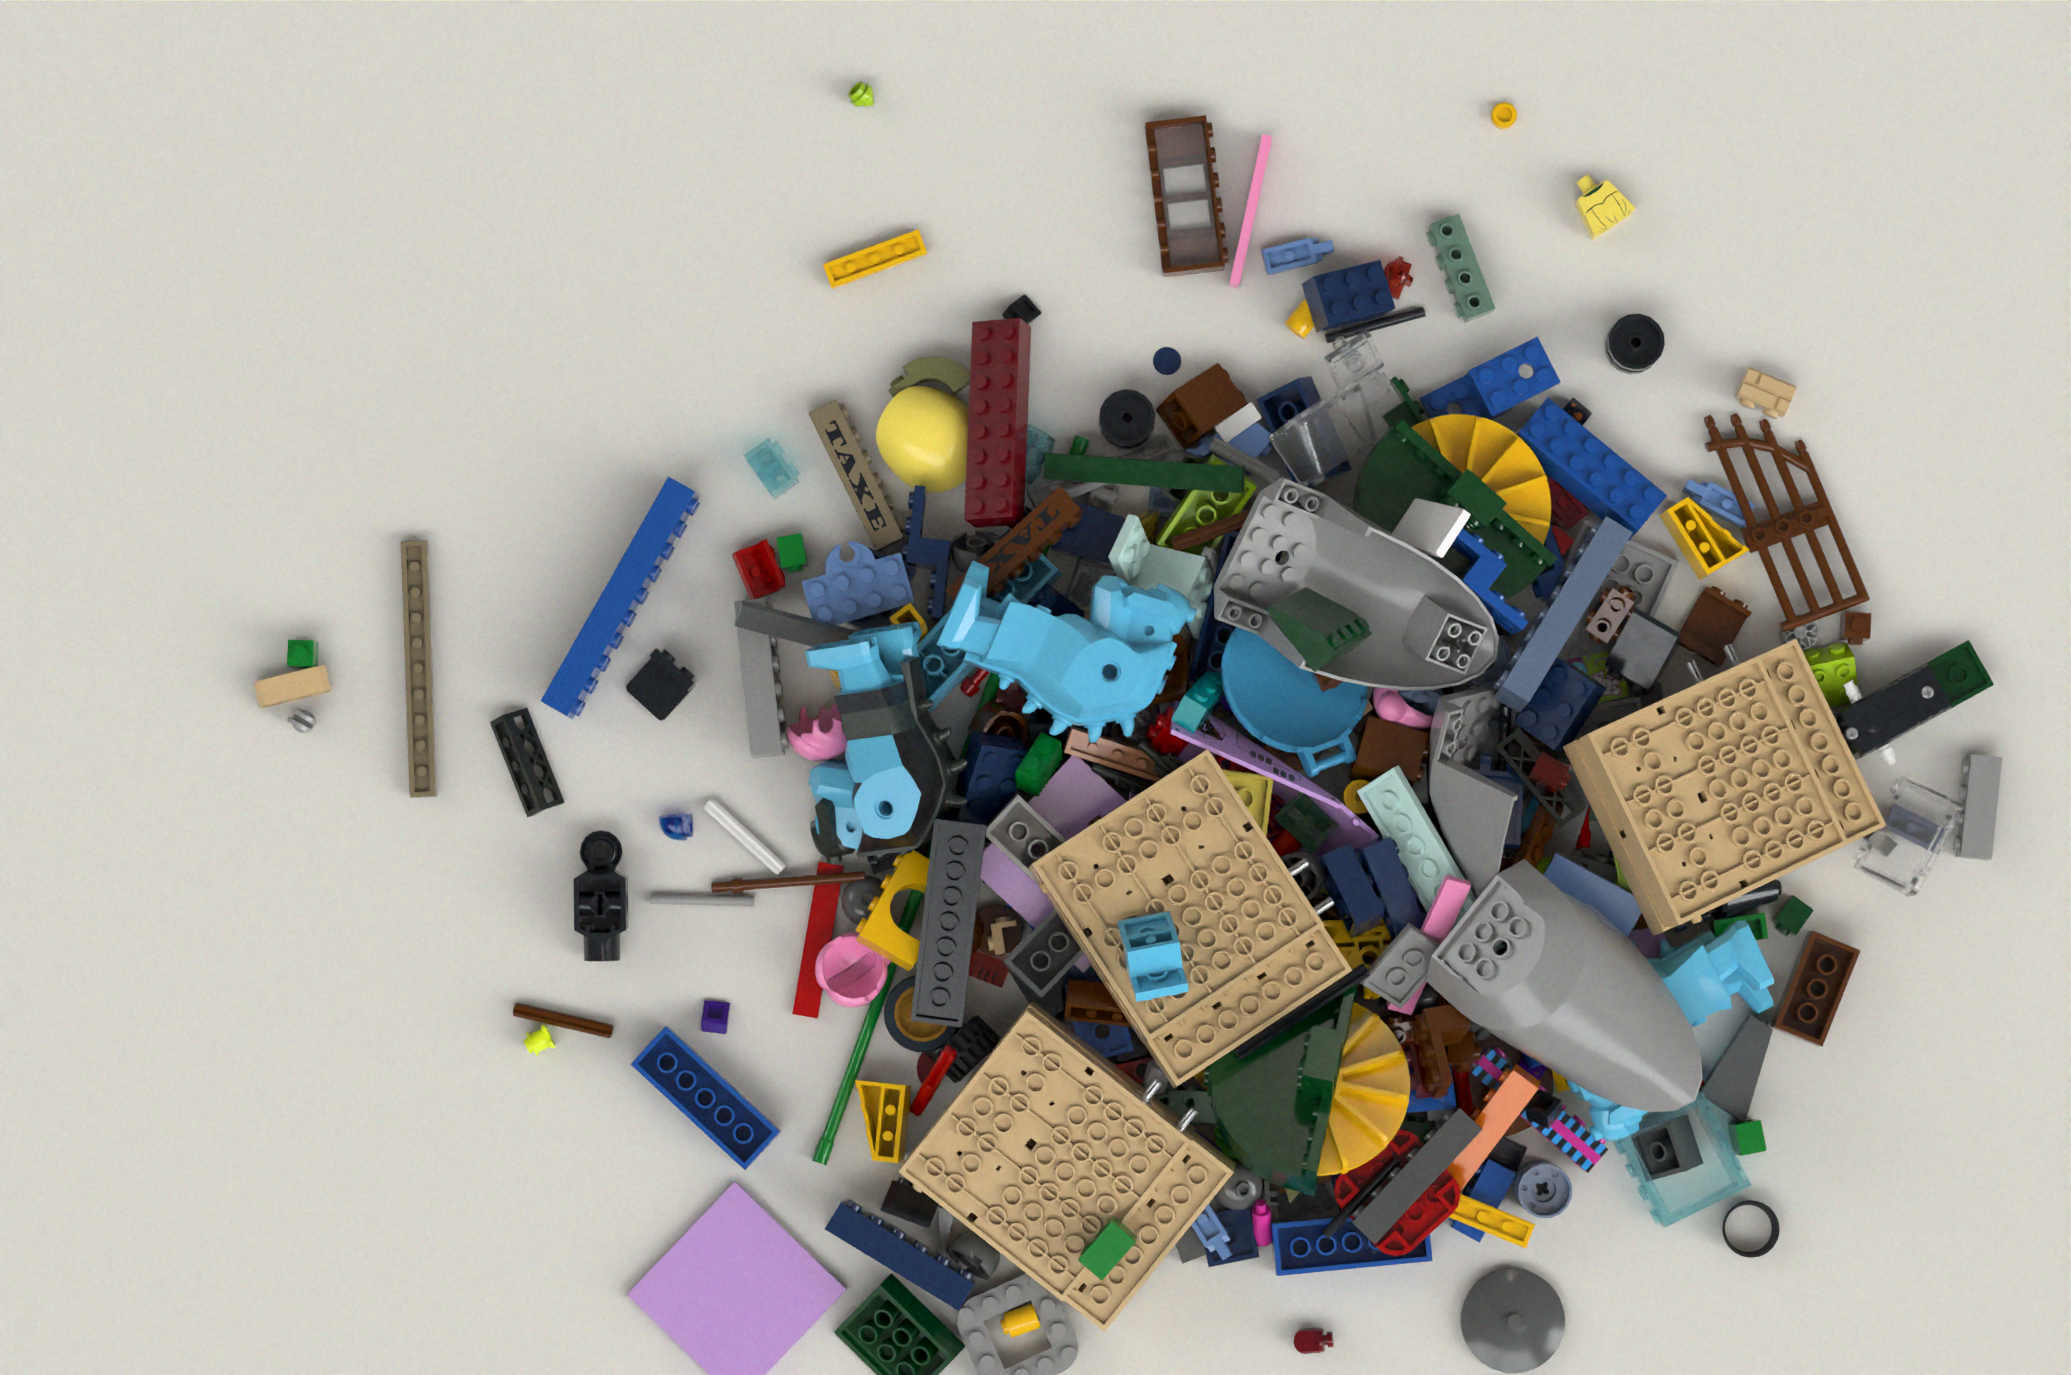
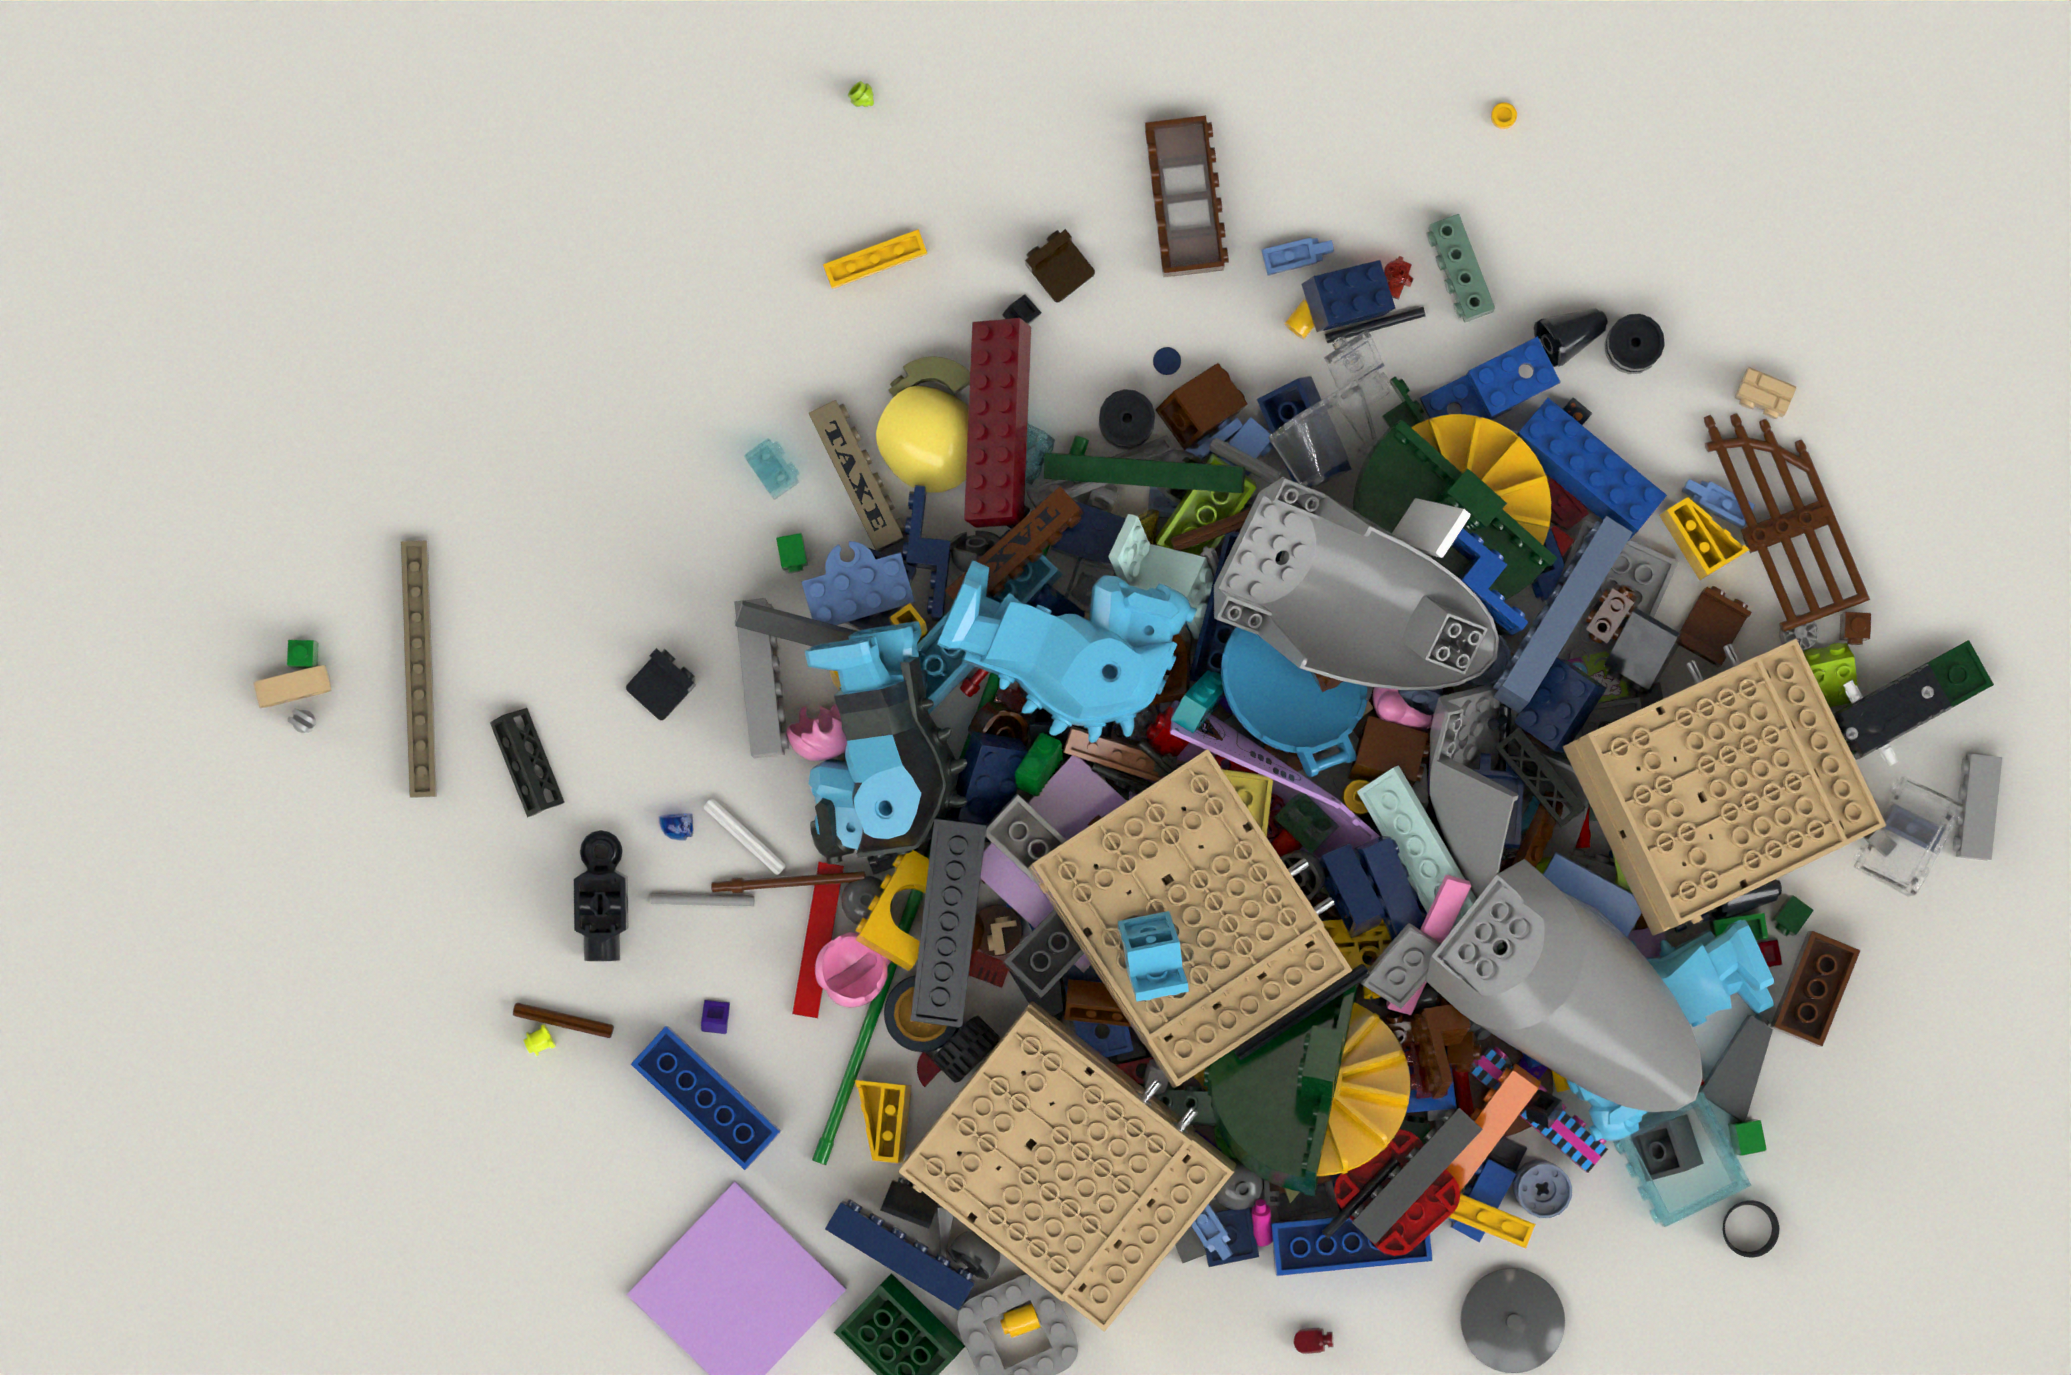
(620, 598): blue piece -> none
(759, 570): red bracket -> none
(932, 1081): red axle -> none
(1059, 266): none -> dark brown bracket
(1107, 1248): green panel -> none
(1238, 422): white sticker -> none
(1250, 211): bright pink tile -> none
(1319, 627): dark green slope -> none
(1550, 773): clear red brick -> none
(1569, 333): none -> black cone
(1601, 206): light yellow torso -> none
(1771, 952): none -> dark red slope

